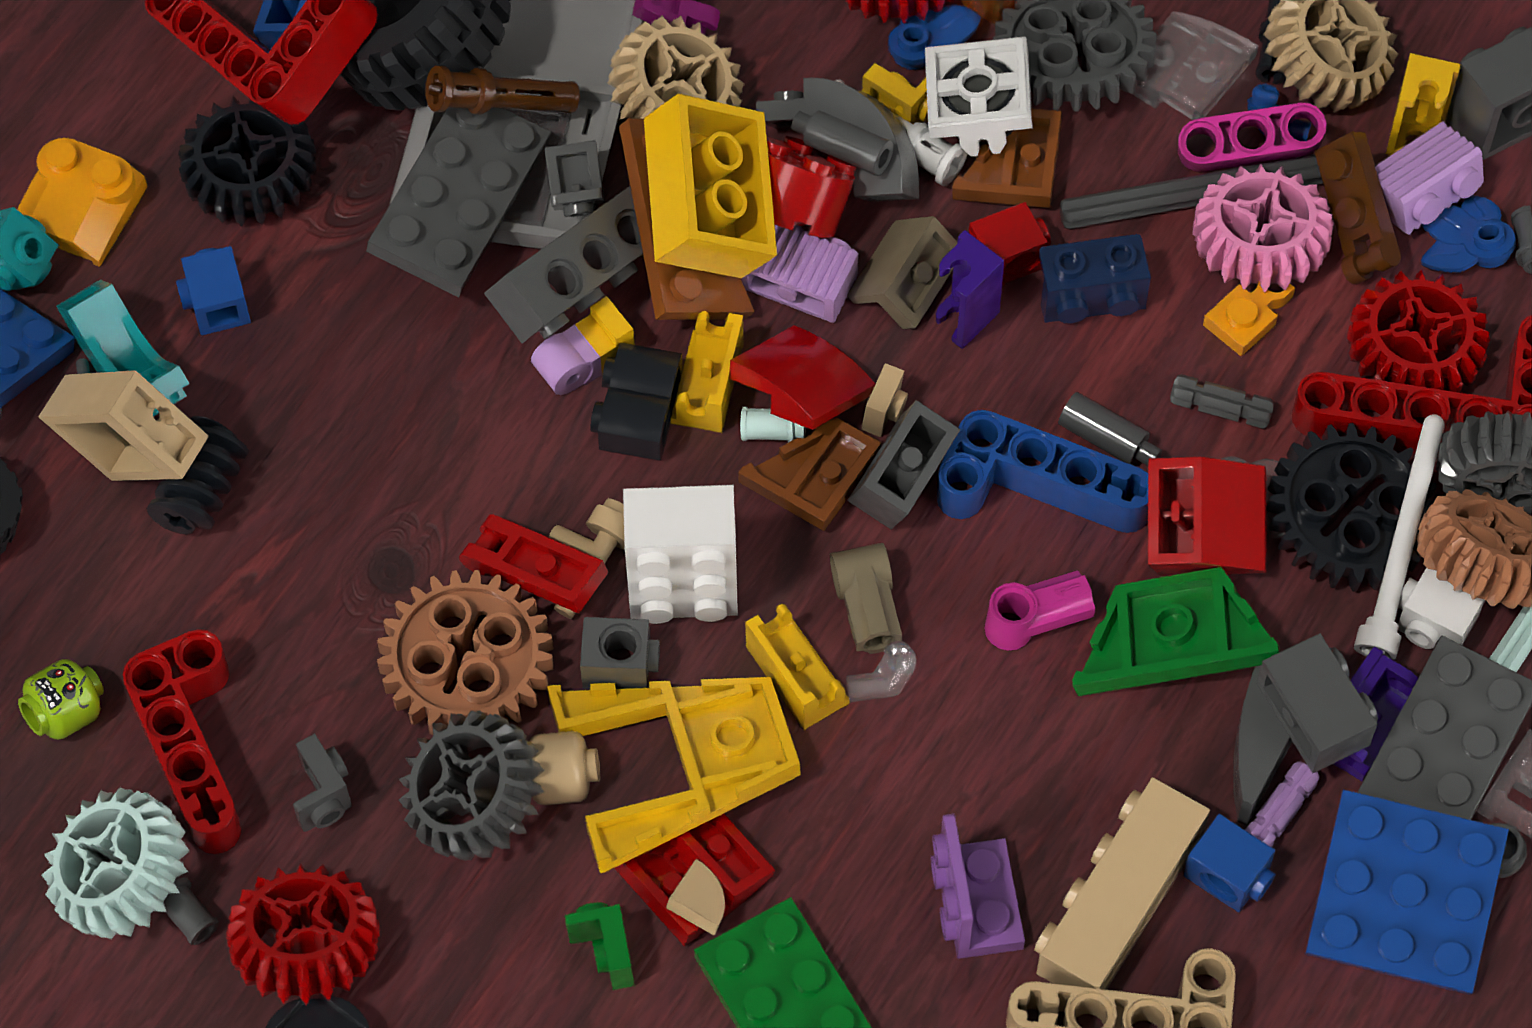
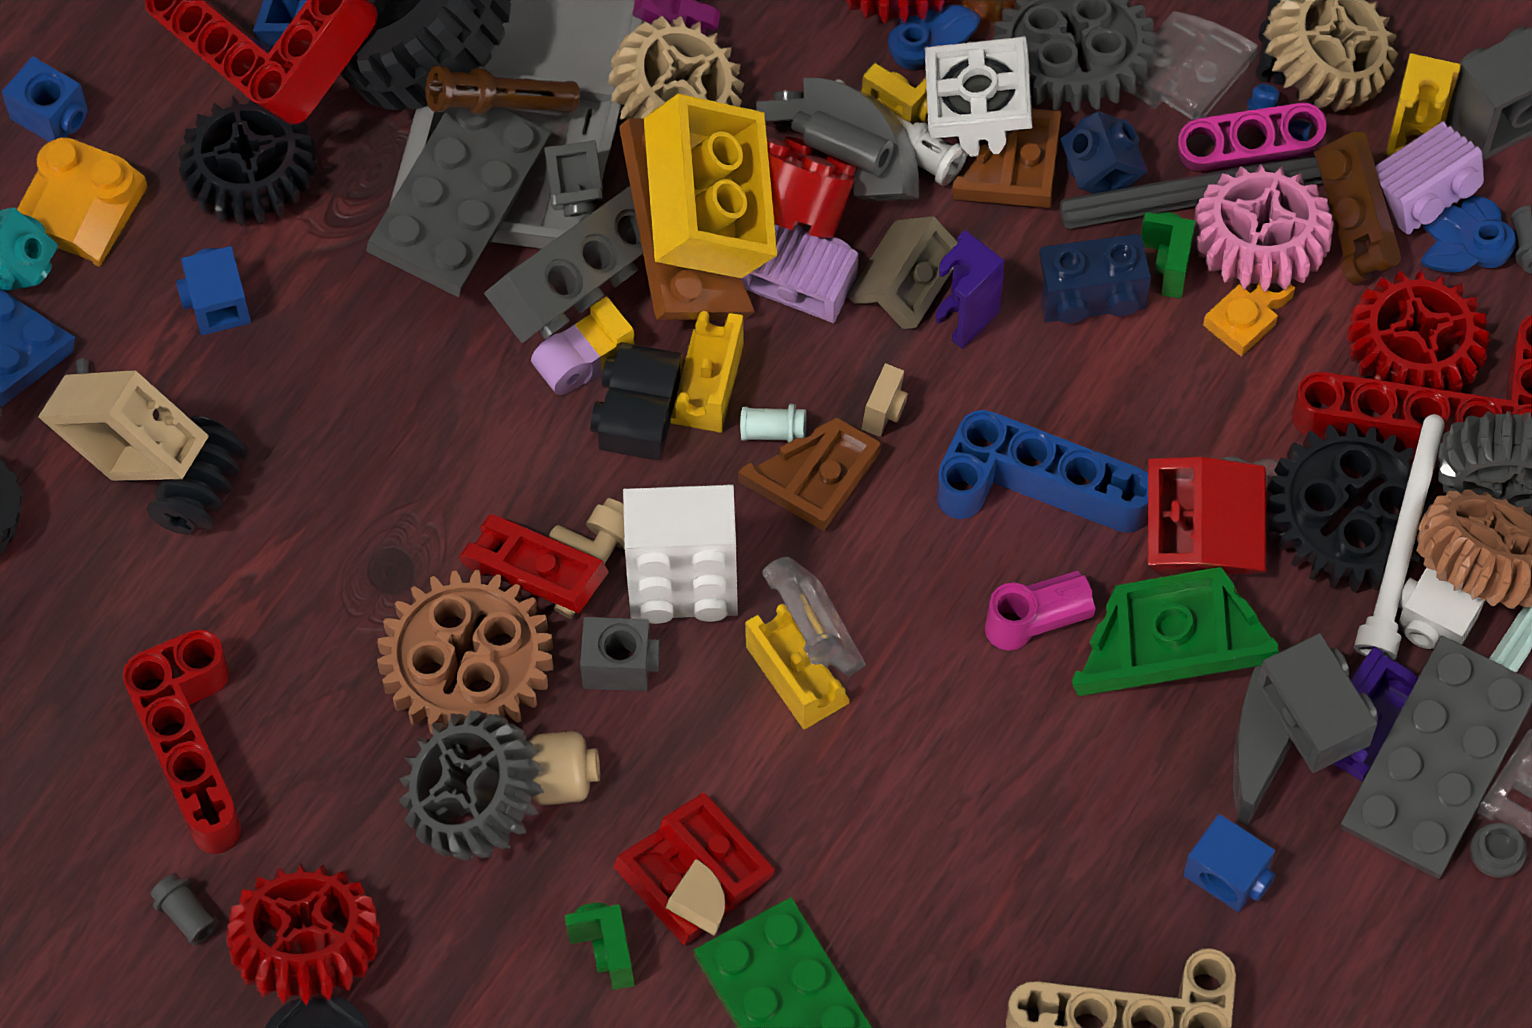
(38, 85): none -> blue brick
(61, 699): lime head -> none
(115, 342): teal arch -> none
(115, 863): light aqua gear -> none
(326, 772): dark grey bracket -> none
(727, 740): yellow wing -> none
(804, 376): red slope -> none
(815, 616): none -> clear plate
(865, 583): dark tan piece -> none
(889, 676): clear arm -> none
(904, 465): dark grey brick -> none
(976, 894): medium lavender bracket -> none
(1015, 238): red brick -> none
(1103, 153): none -> dark blue brick
(1107, 430): dark grey cylinder -> none
(1123, 889): tan brick -> none
(1174, 241): none -> green bracket
(1222, 401): dark grey axle -> none
(1283, 803): lavender axle -> none
(1407, 892): blue plate -> none

